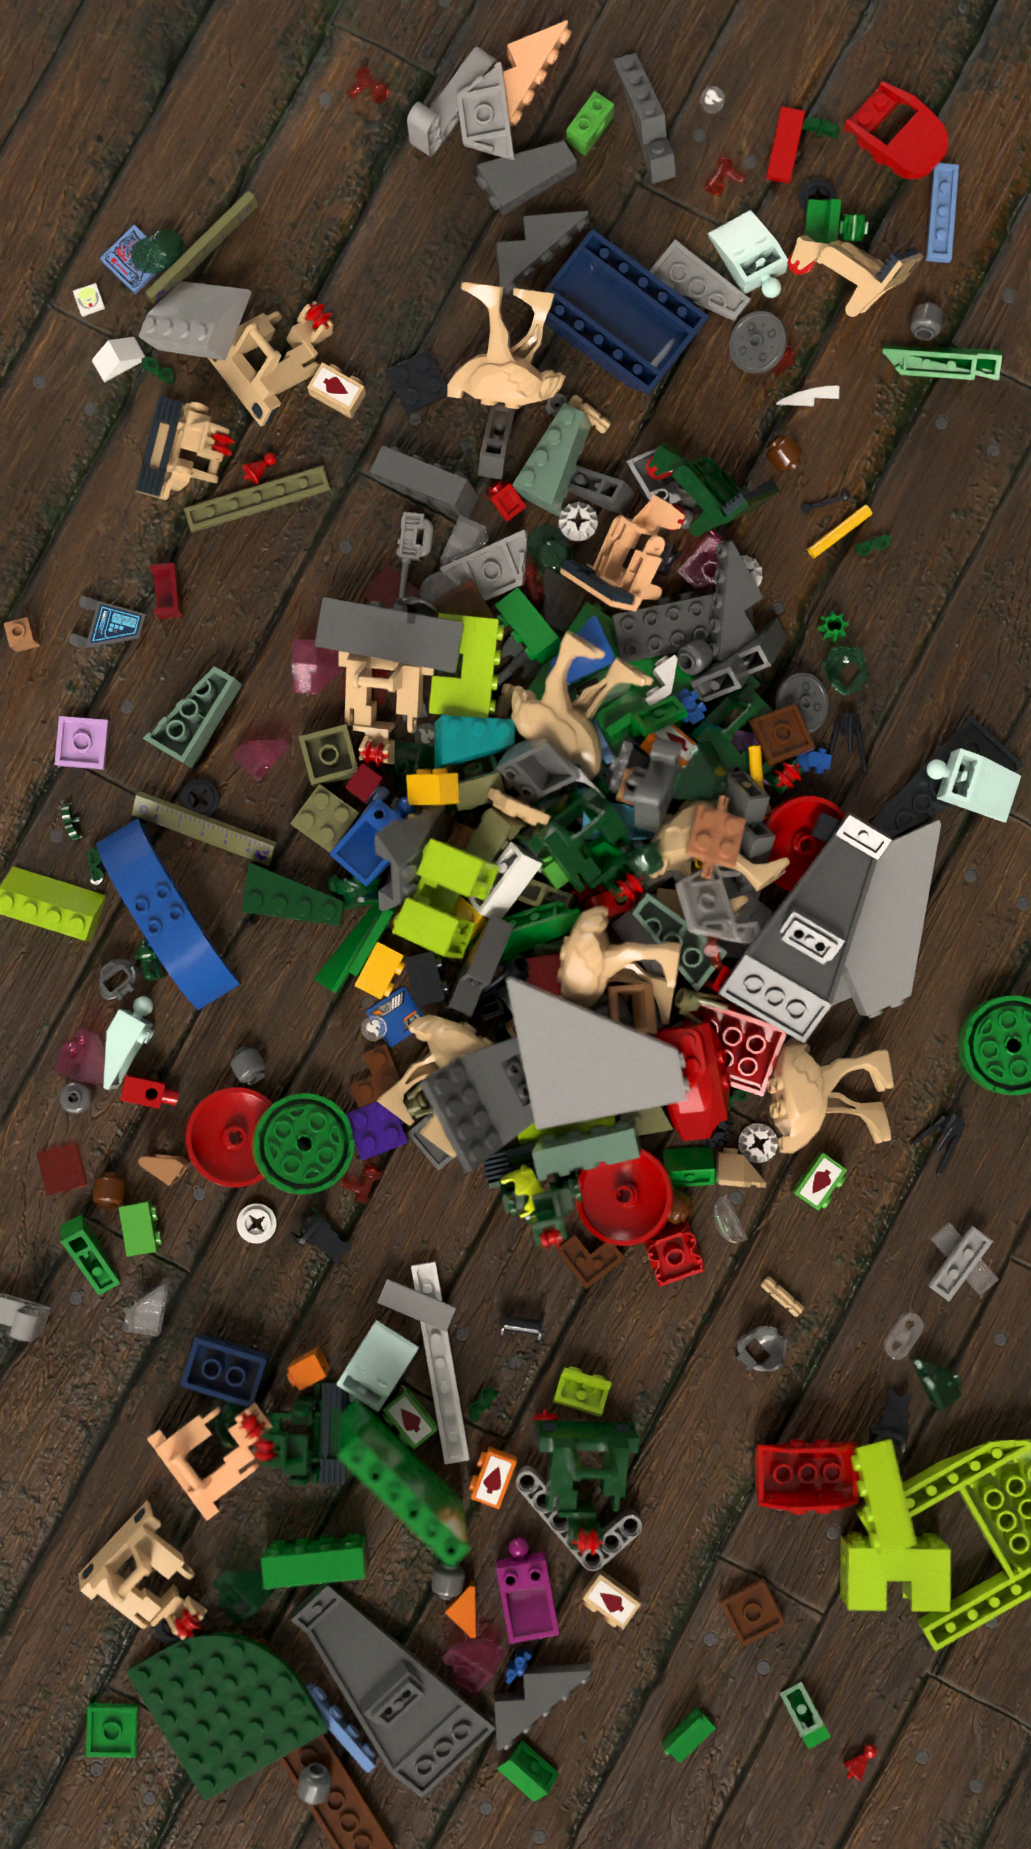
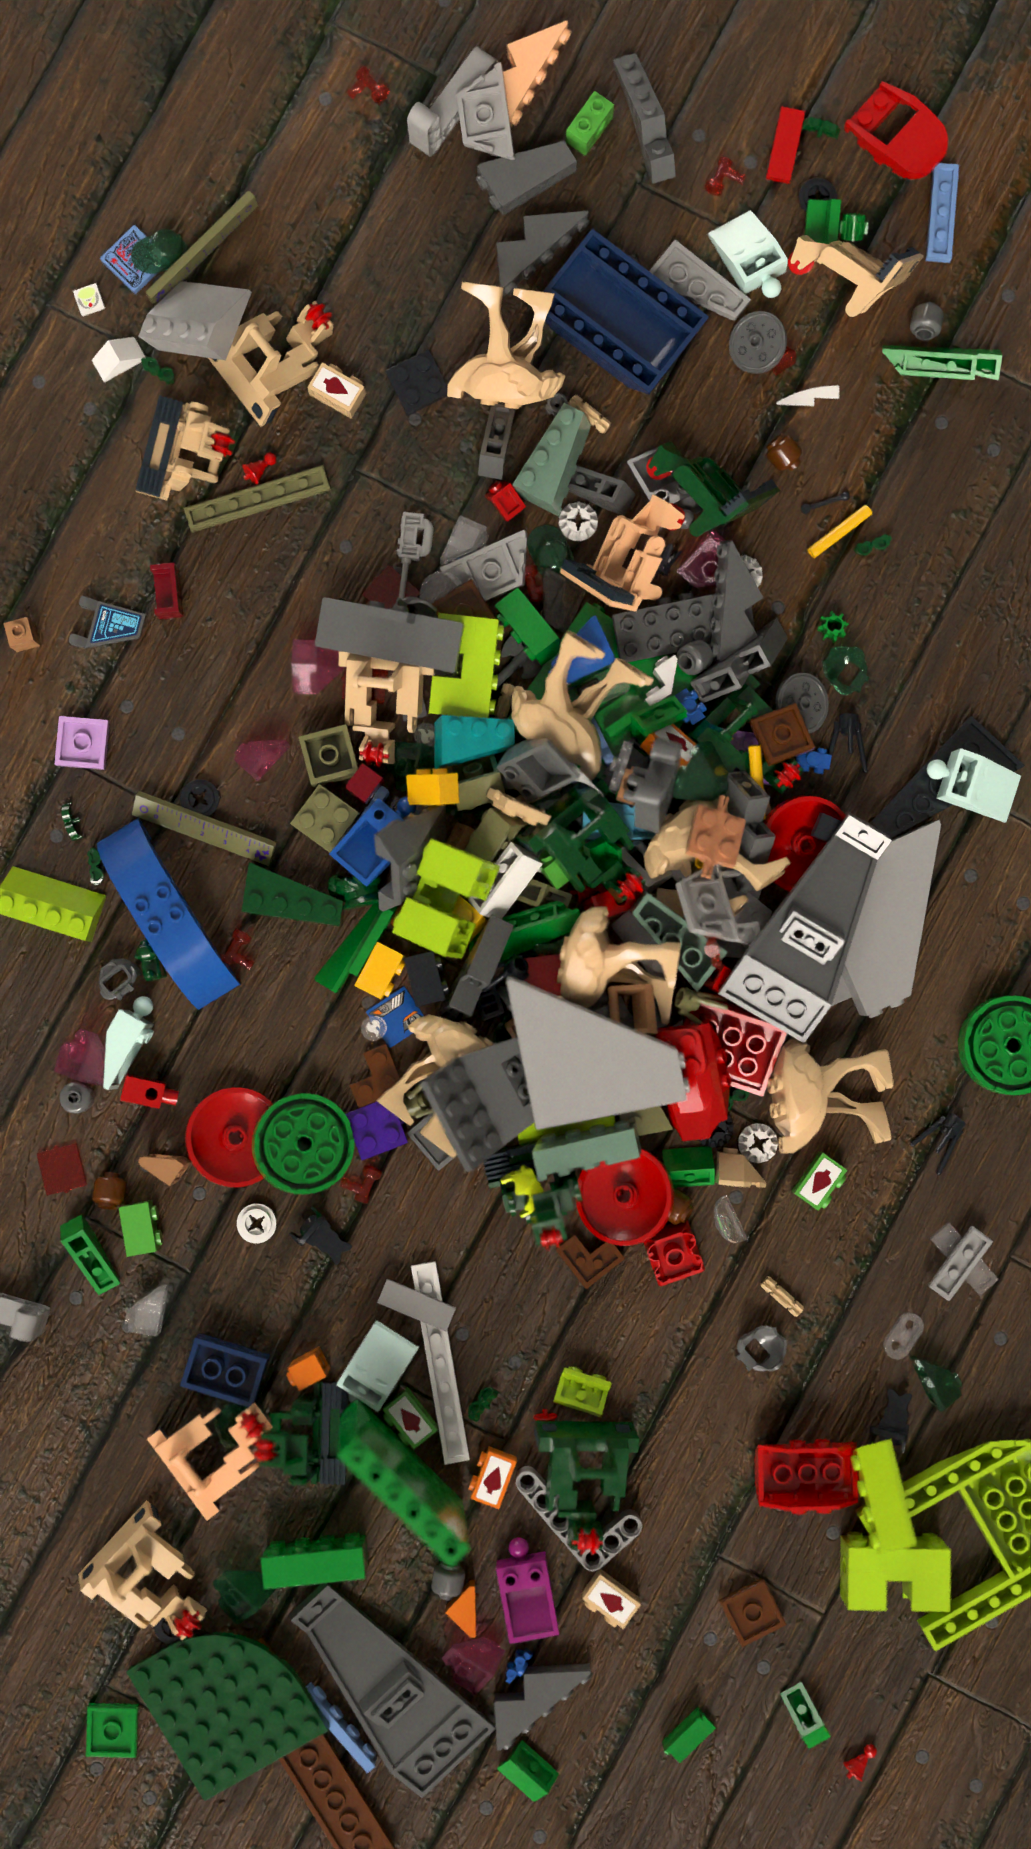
(195, 718): sand green wedge -> none
(232, 953): none -> clear red piece
(248, 1065): dark grey head -> none
(314, 1784): dark grey head -> none
(424, 481): dark grey wedge -> none
(522, 1325): black piece -> none
(643, 859): clear green piece -> none
(712, 99): clear tile -> none

